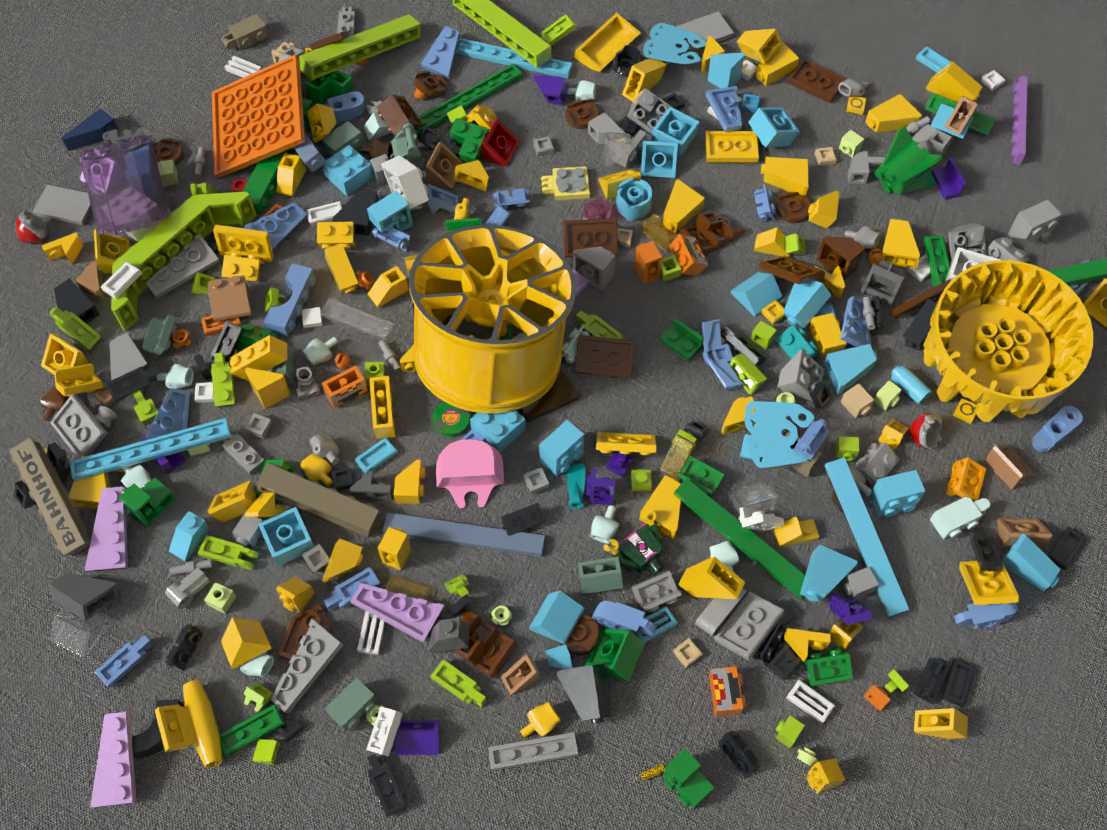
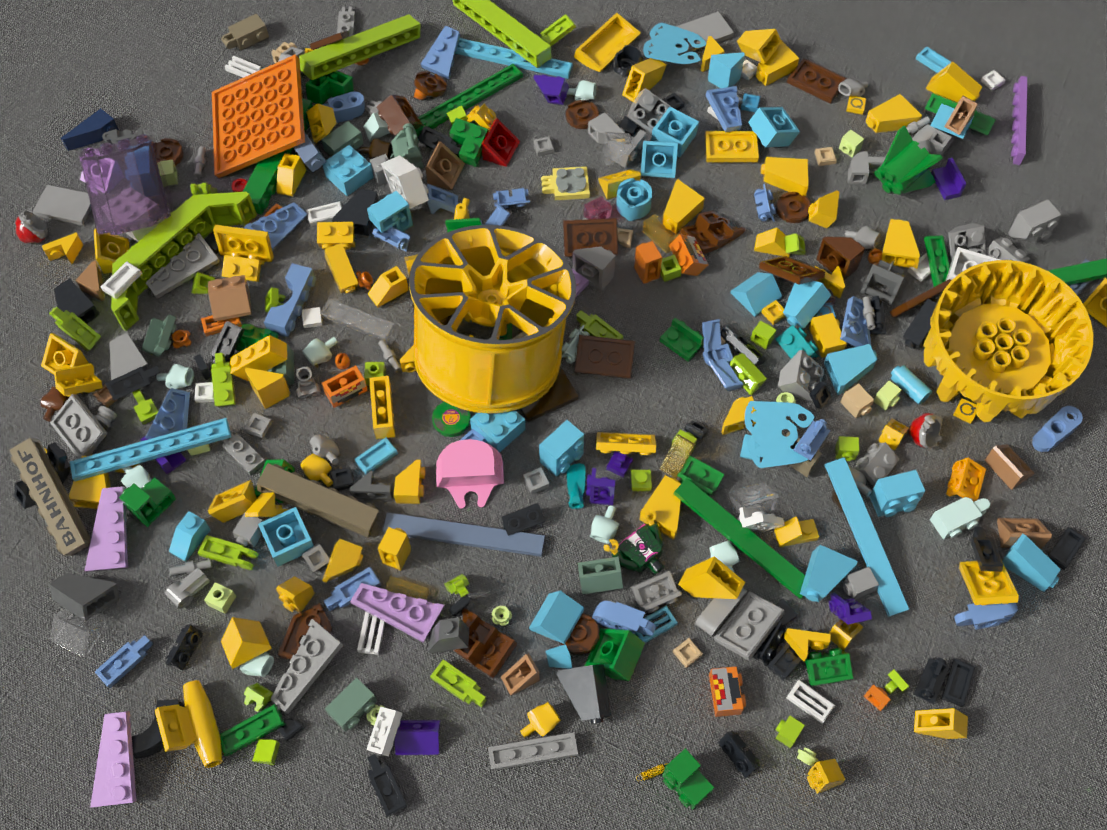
(472, 175): yellow slope -> none

